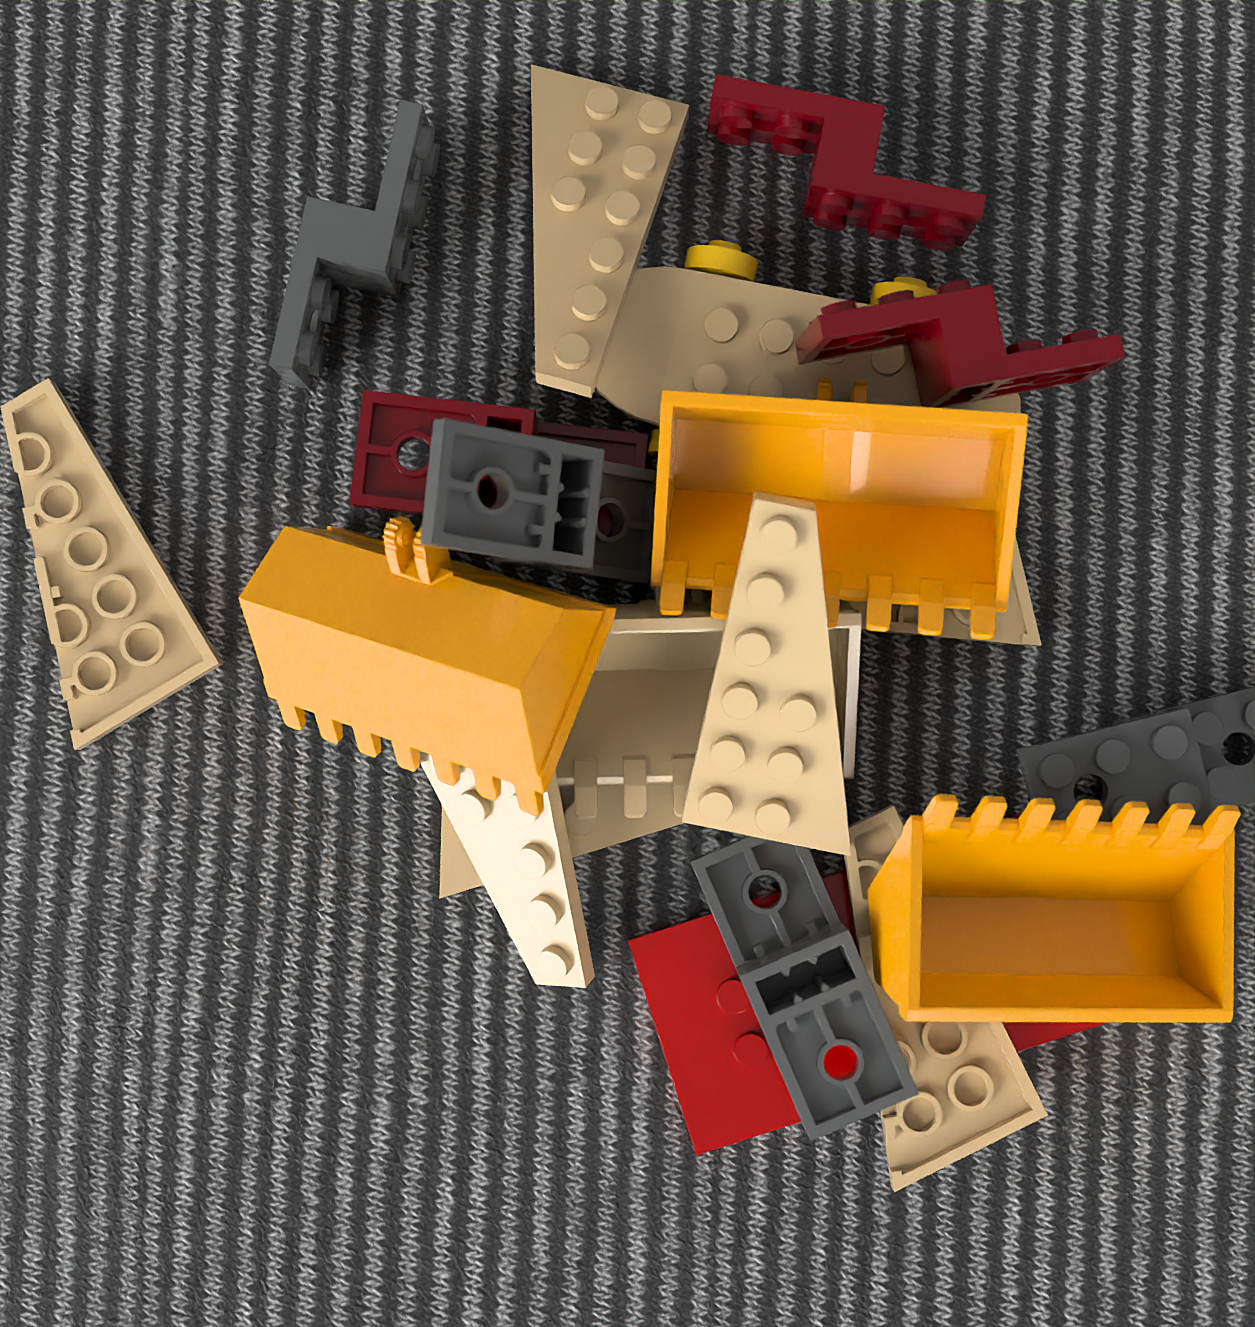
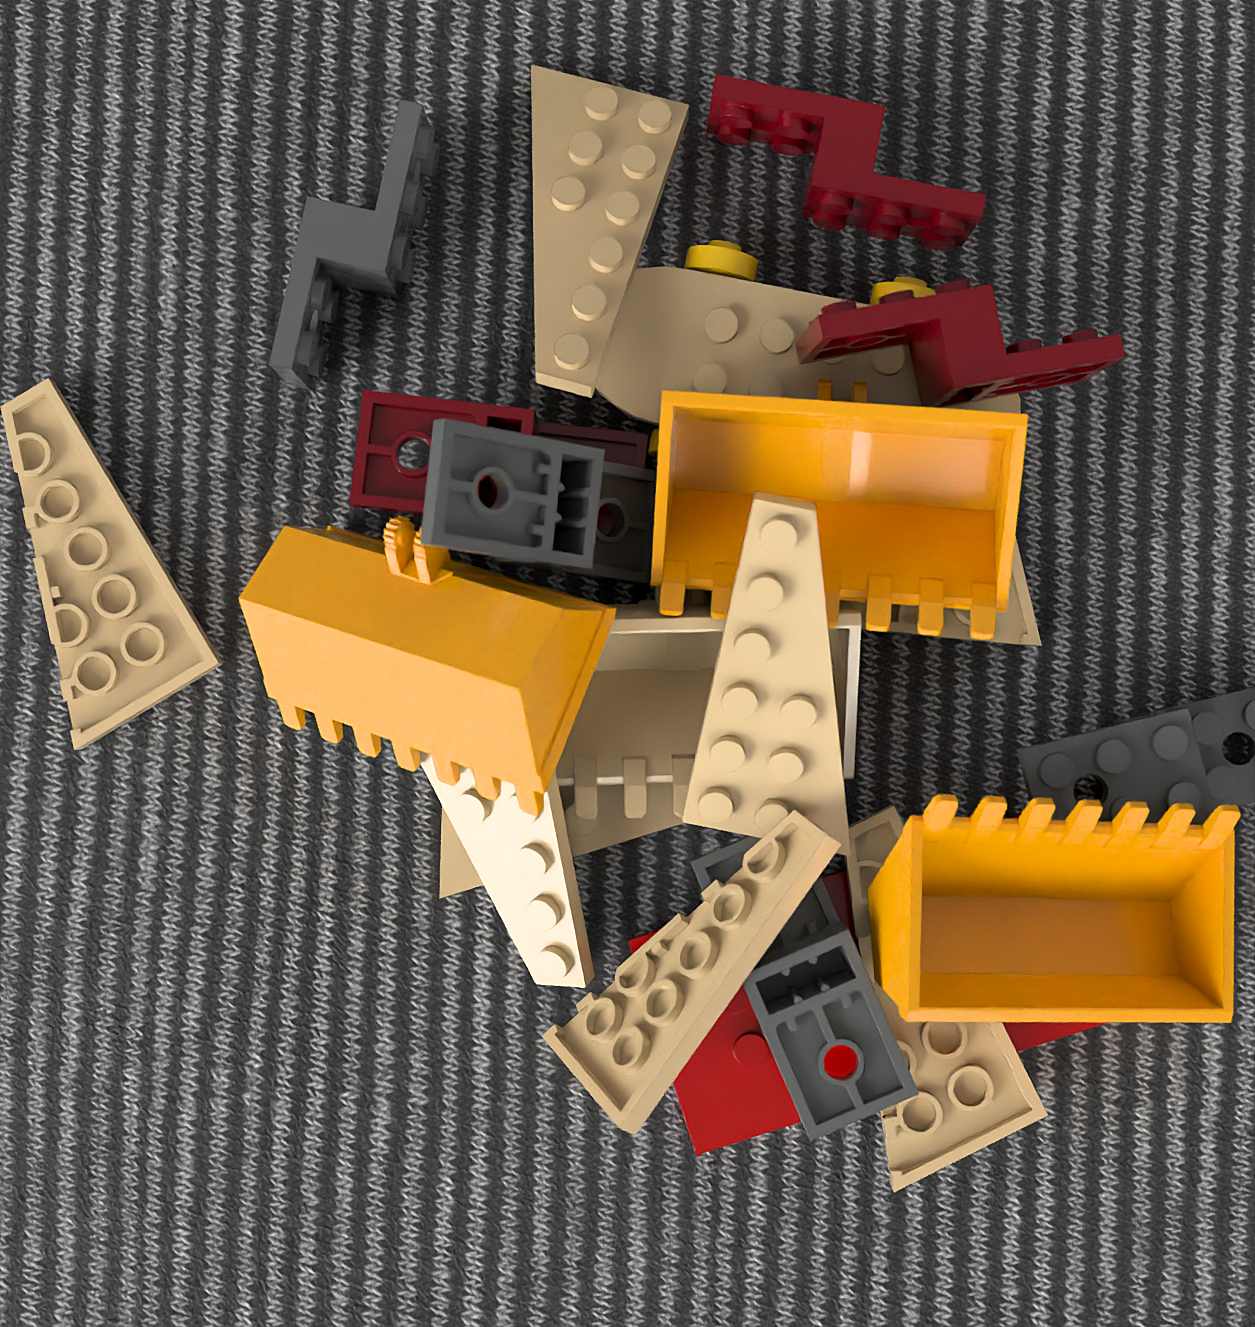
(679, 982): none -> tan wing

